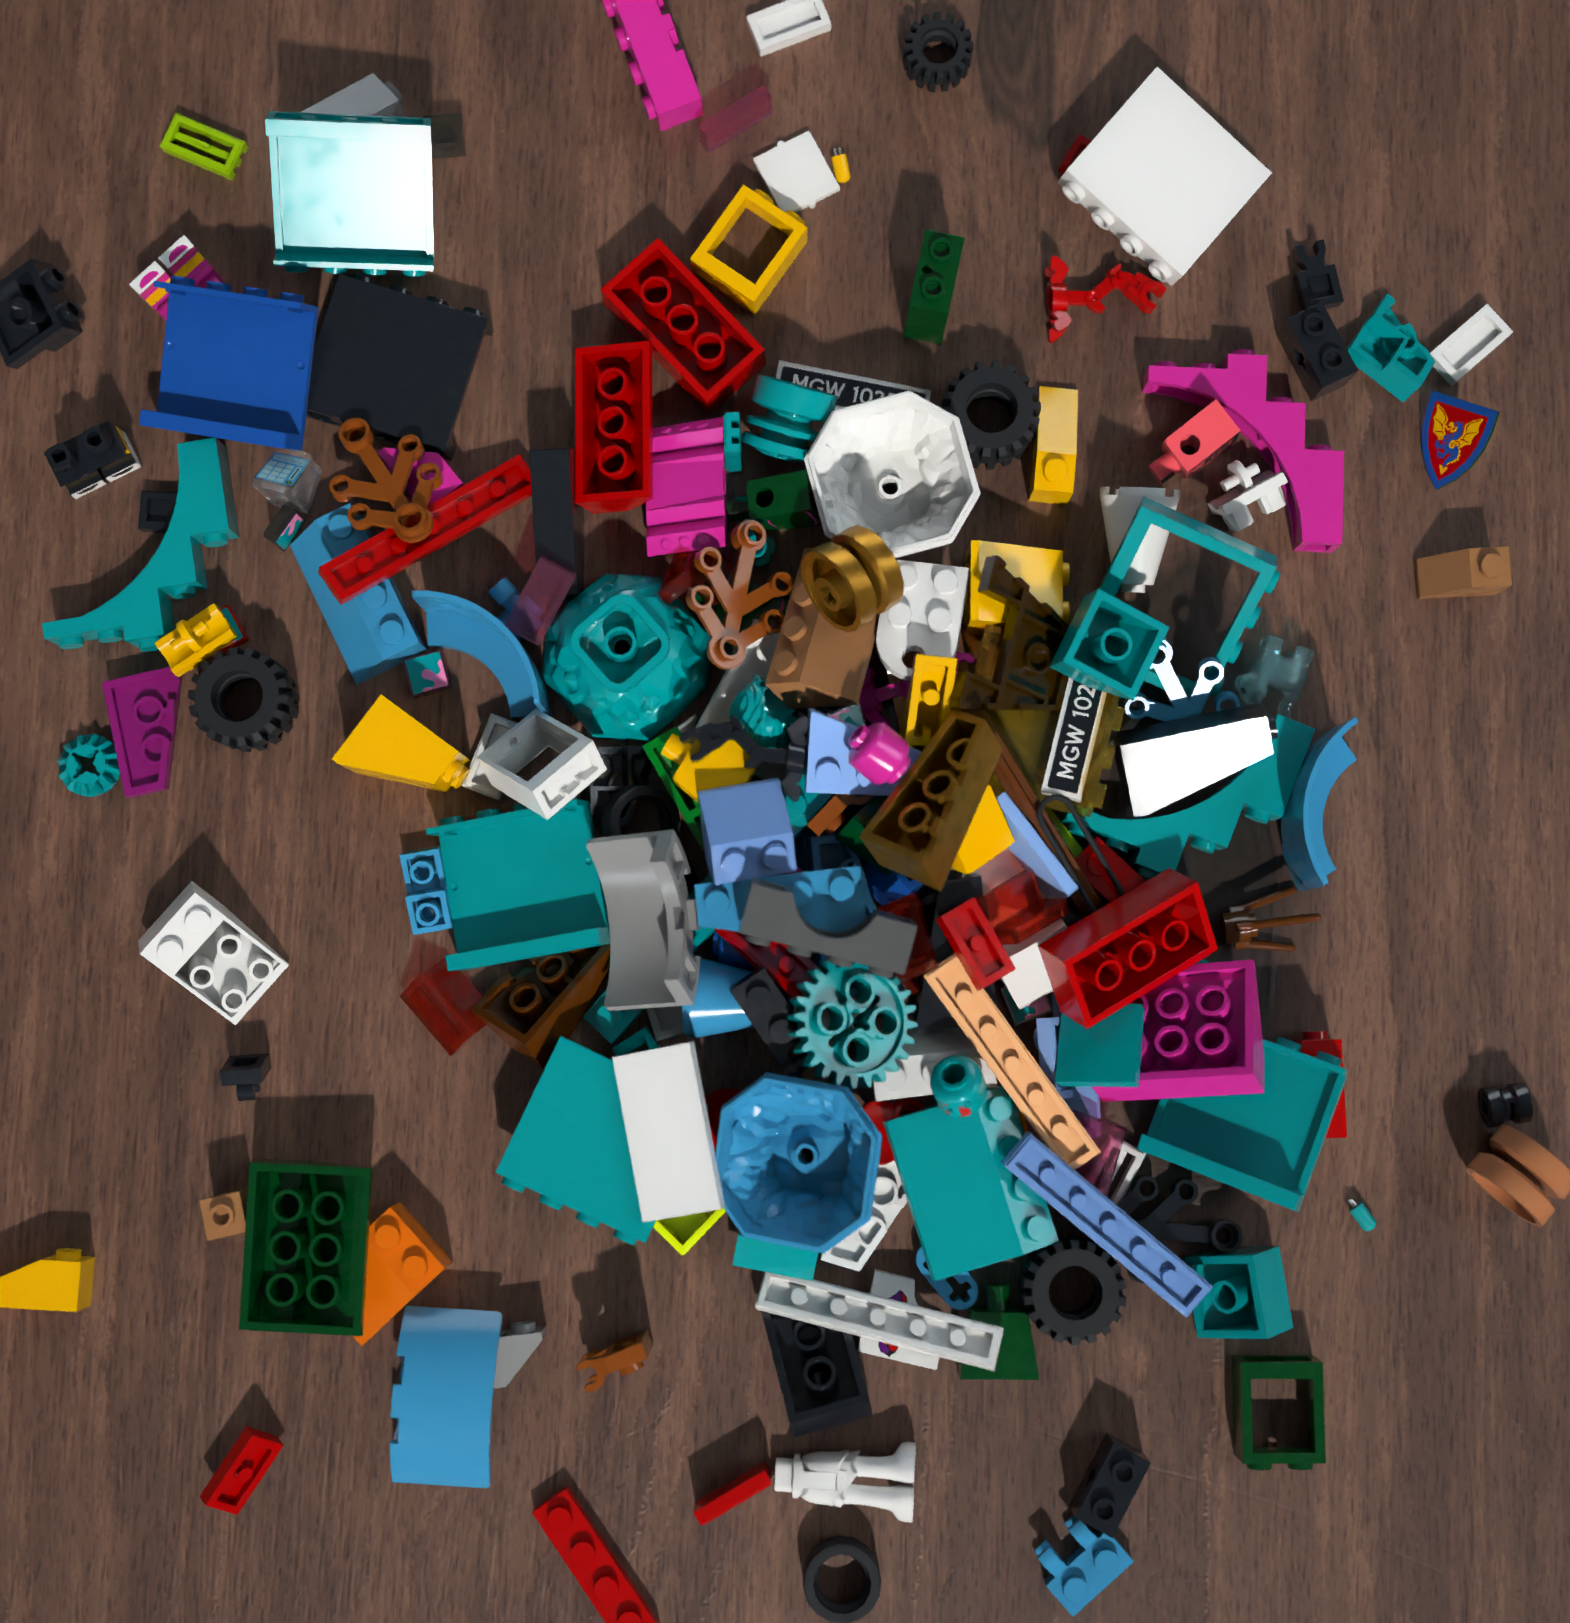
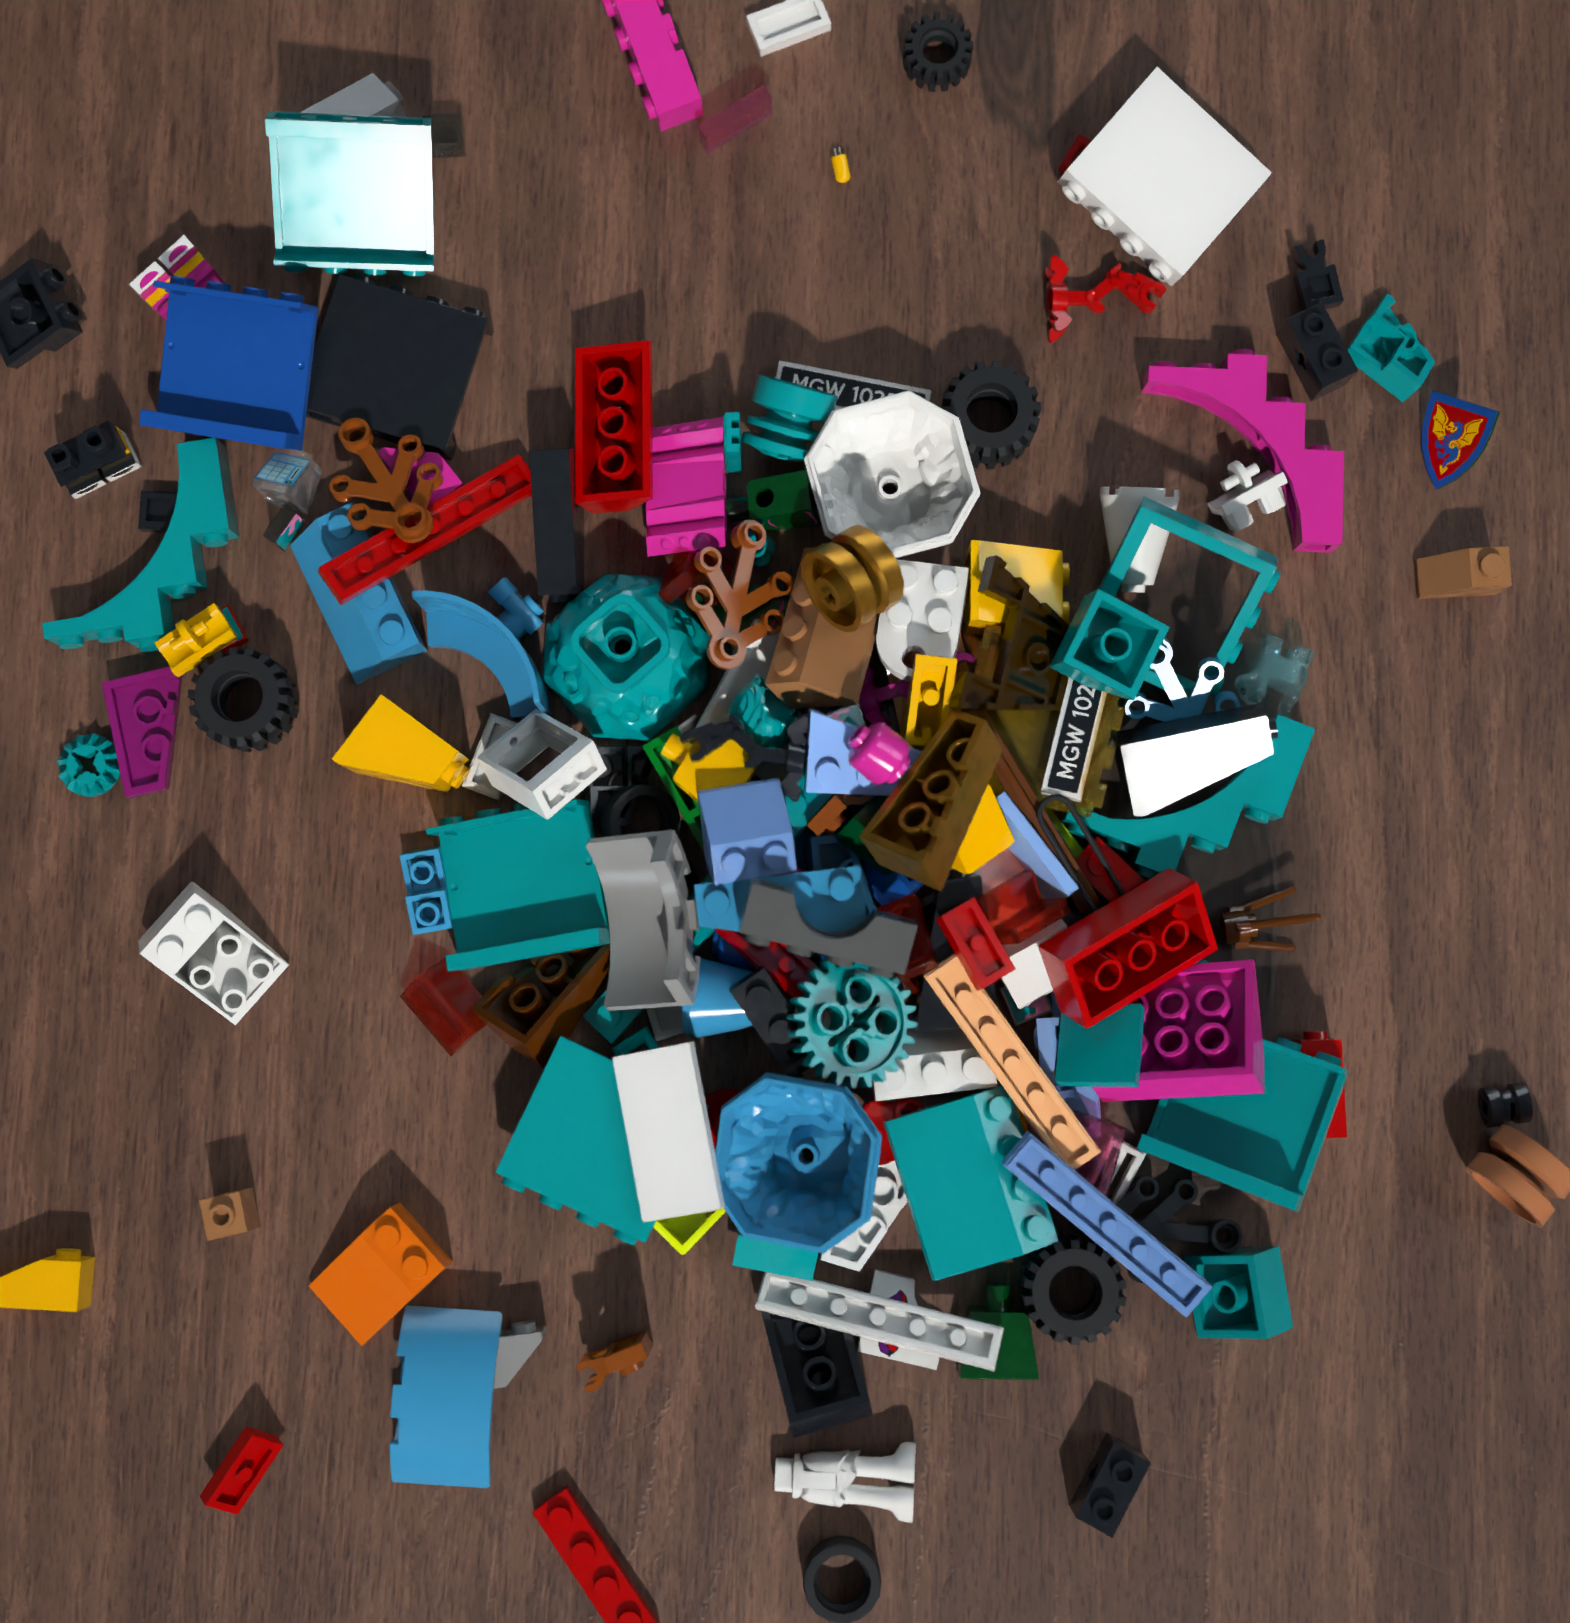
(232, 159): lime tile -> none
(246, 1074): black tile -> none
(305, 1247): dark green slope -> none
(427, 673): tile -> none
(540, 600): clear pink tile -> none
(686, 324): red brick -> none
(727, 280): yellow window -> none
(733, 1493): red tile -> none
(796, 173): white piece -> none
(933, 286): dark green window -> none
(944, 1288): dark azure beam -> none
(958, 1086): teal head -> none
(1054, 447): yellow slope -> none
(1086, 1570): dark azure plate -> none
(1207, 433): coral torso -> none
(1277, 1367): dark green window -> none
(1303, 817): dark azure panel -> none
(1362, 1215): teal piece -> none
(1470, 344): white tile -> none

